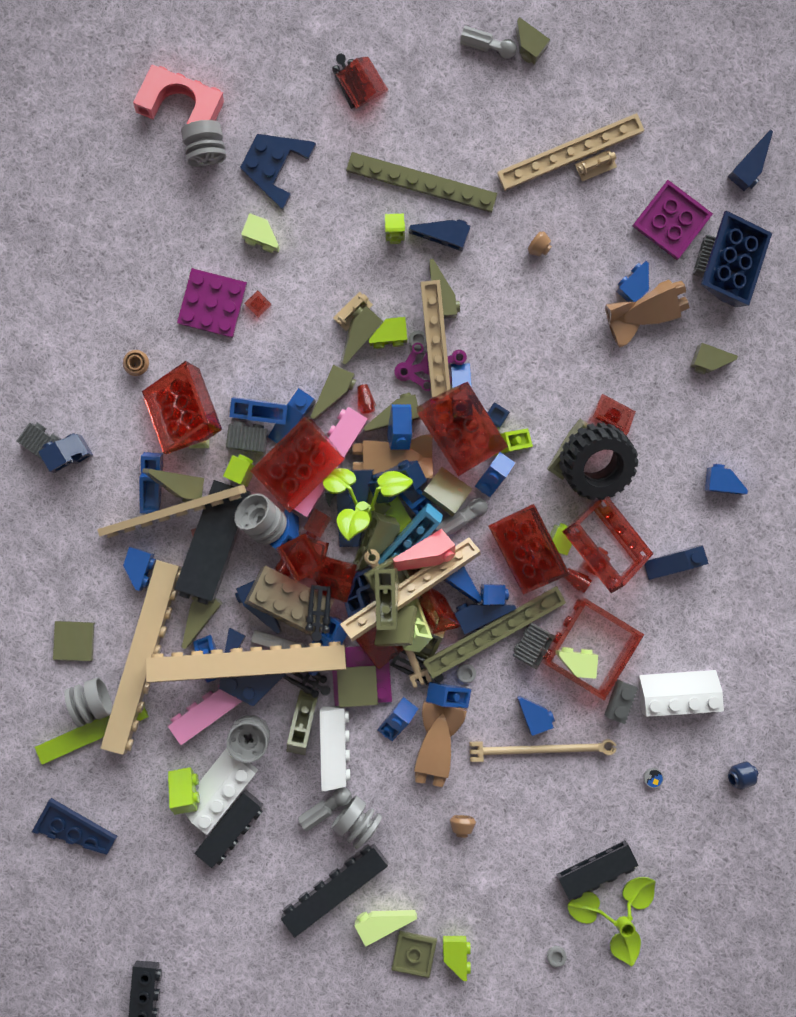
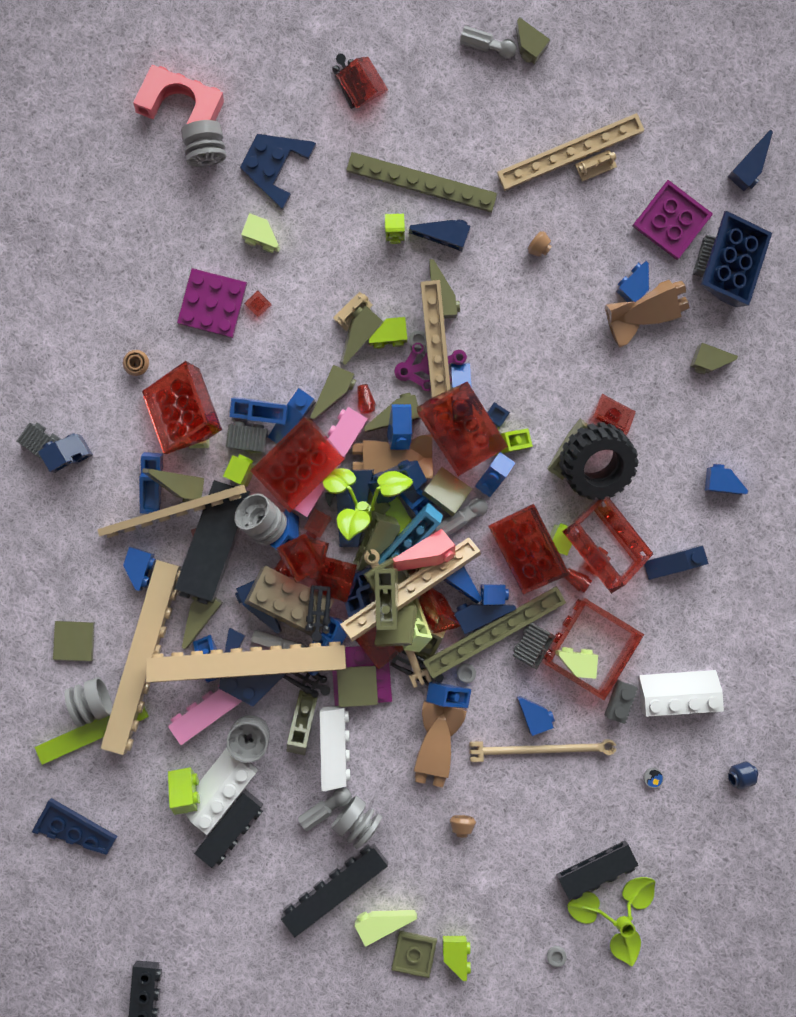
(397, 719): blue slope -> none

